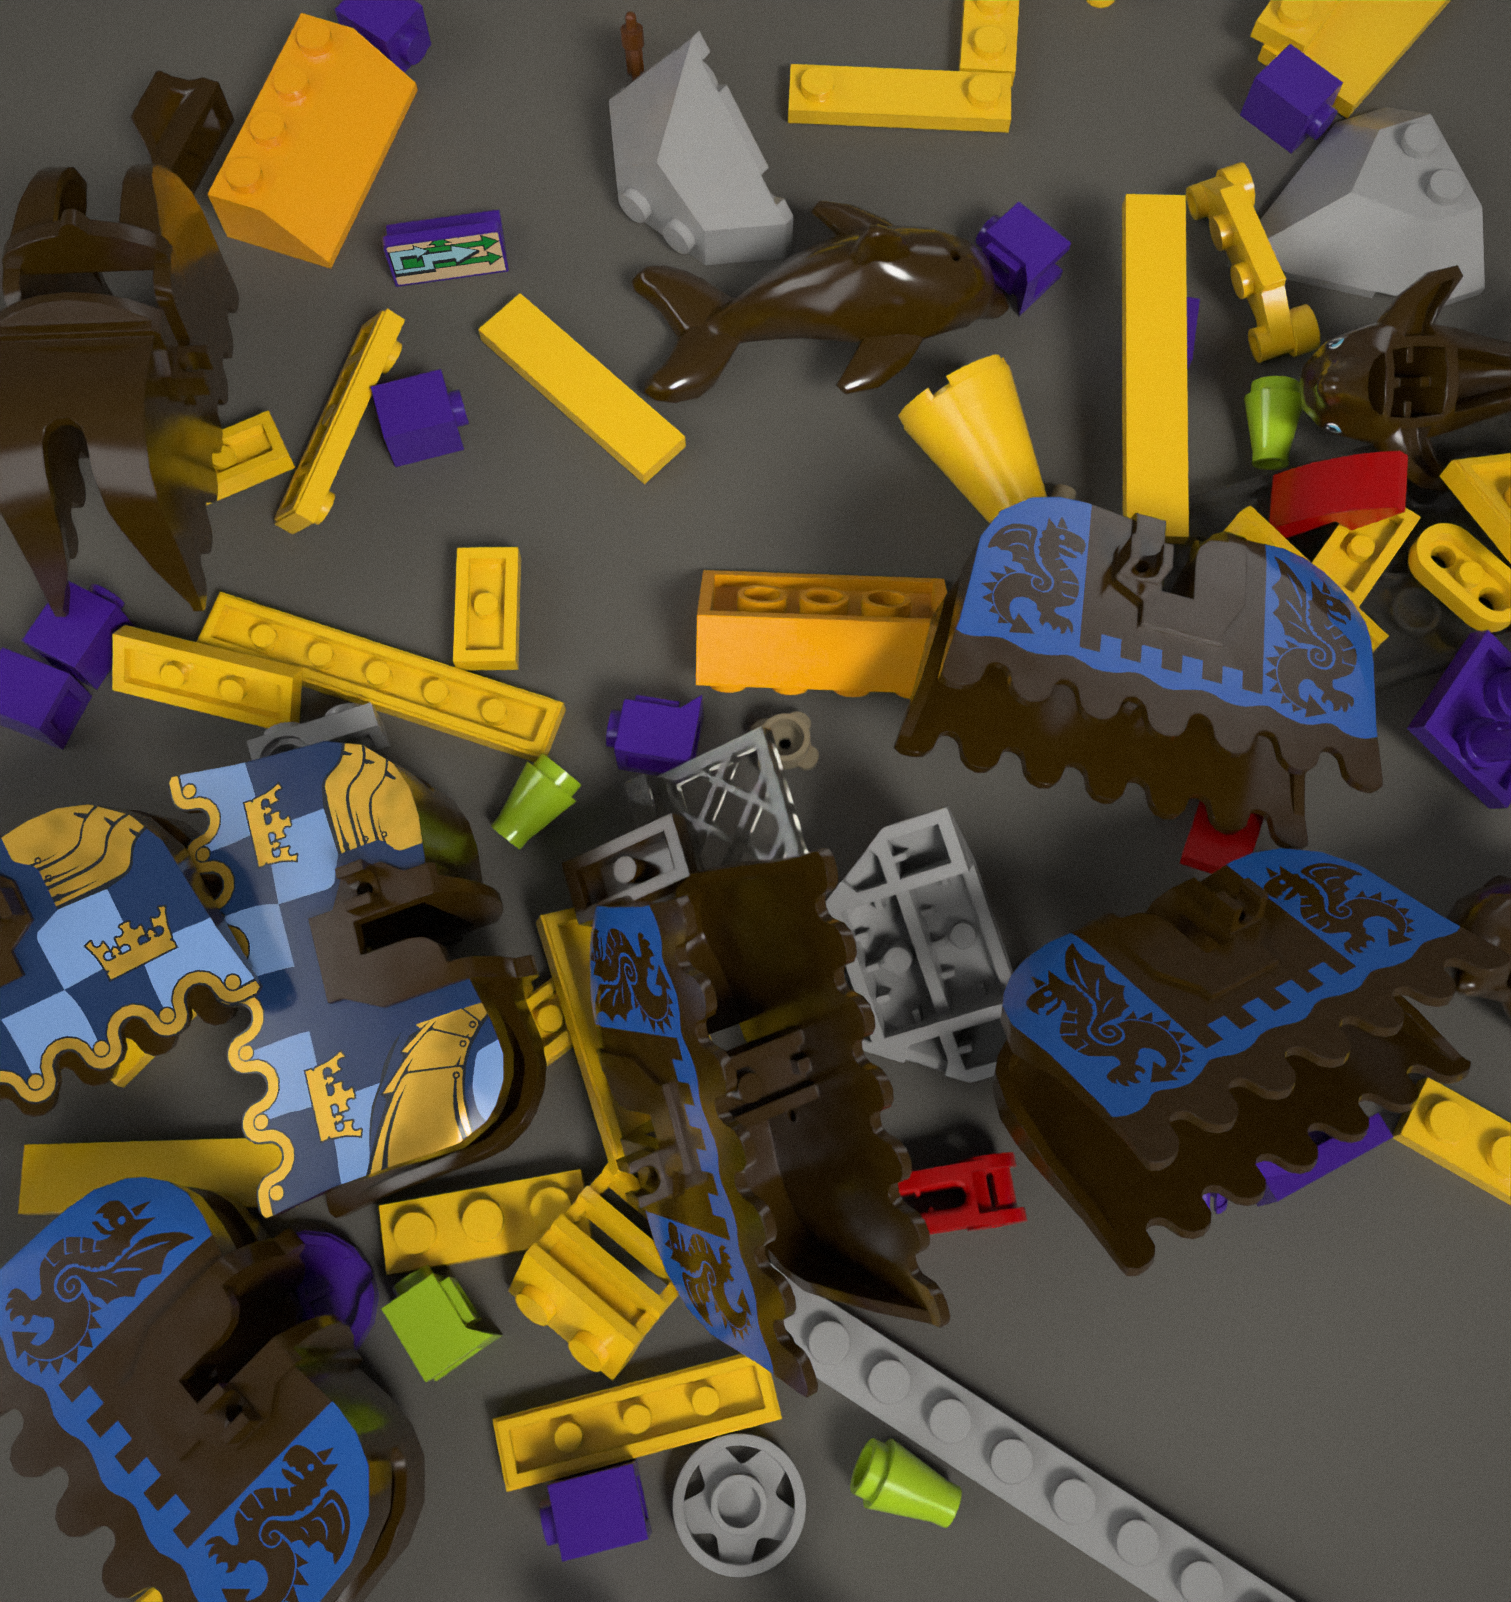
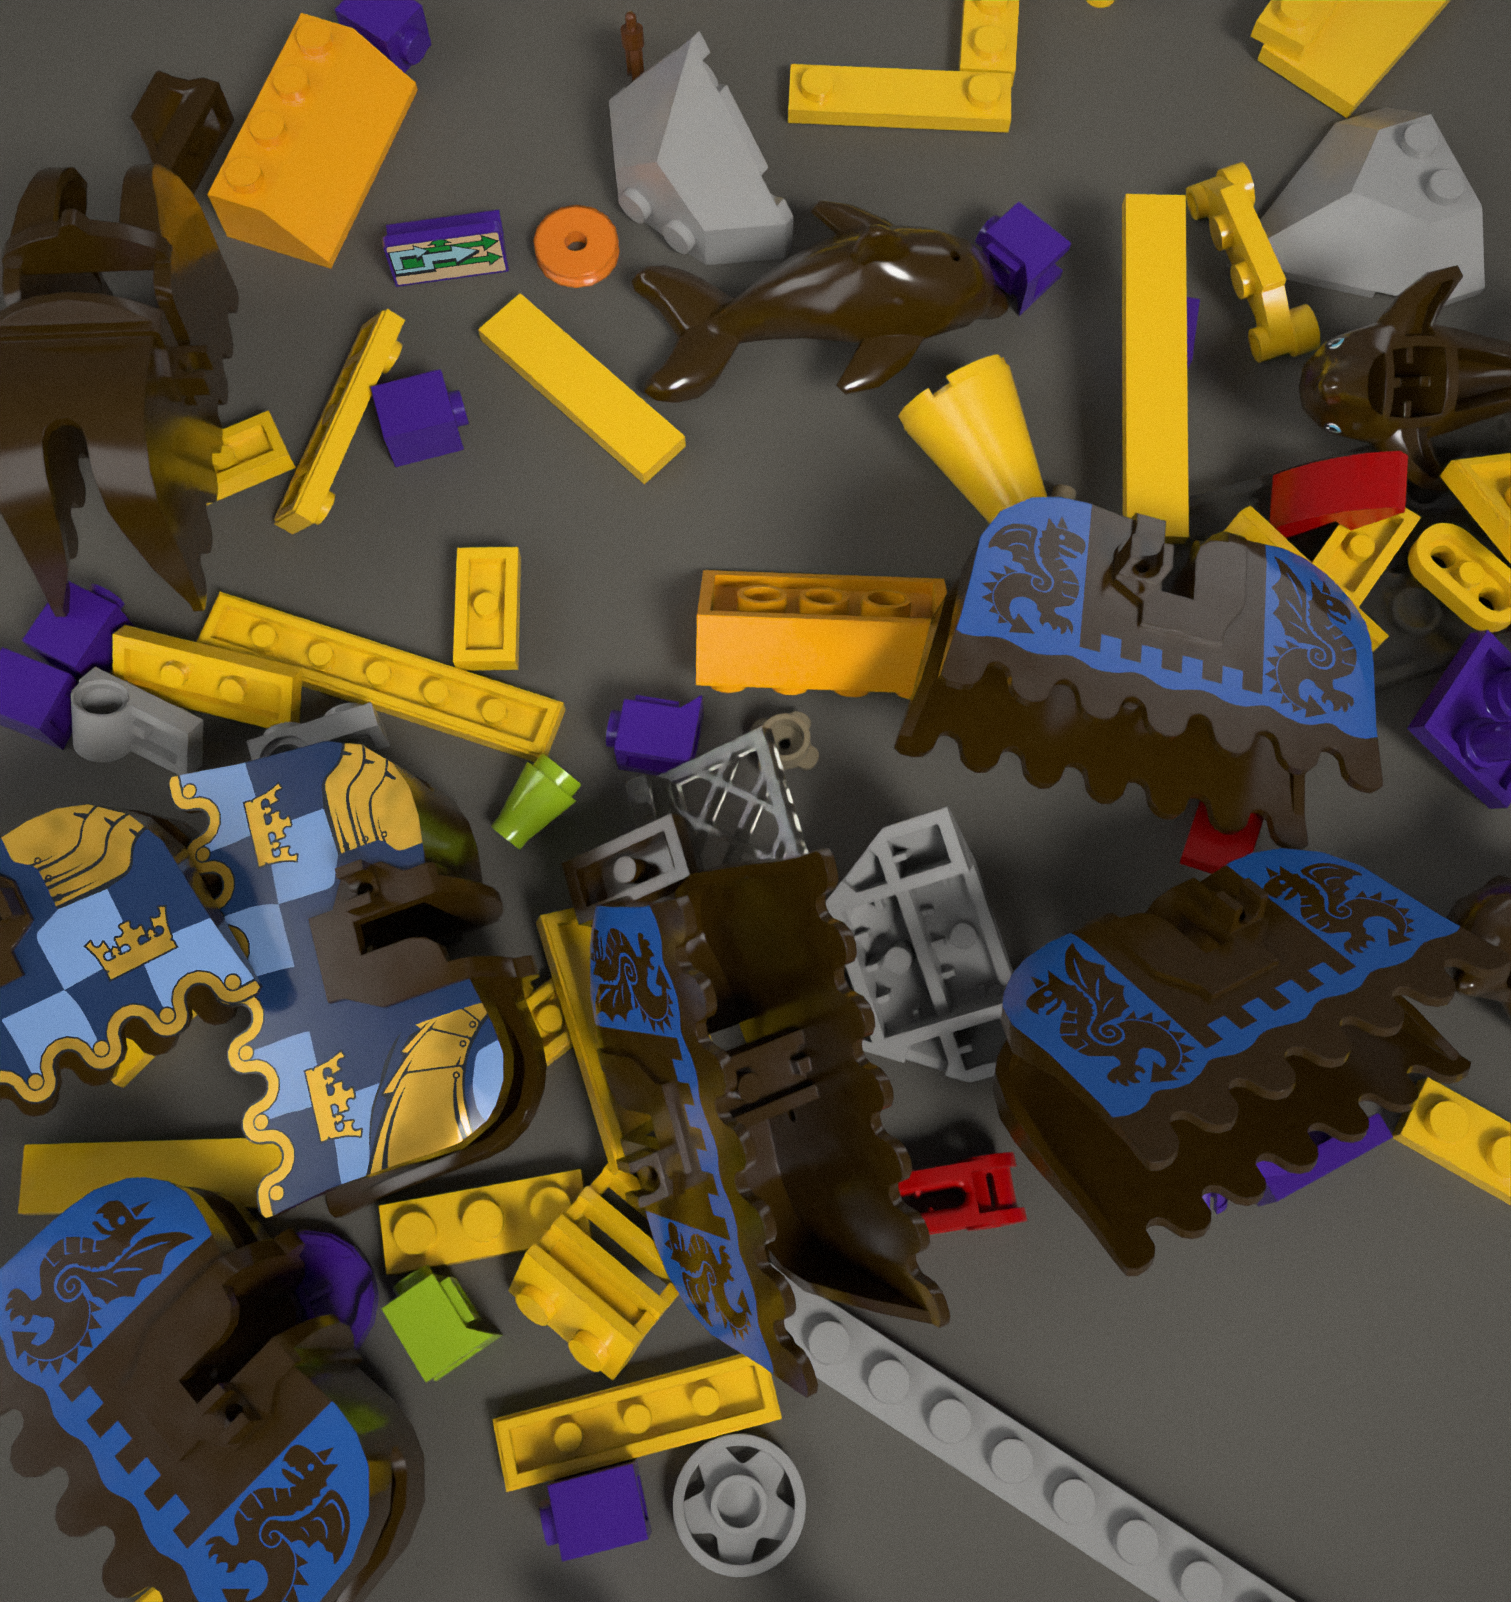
(120, 718): none -> light grey plate
(572, 225): none -> orange piece
(903, 1485): lime cone -> none
(1272, 420): lime cone -> none
(1292, 99): dark purple brick -> none

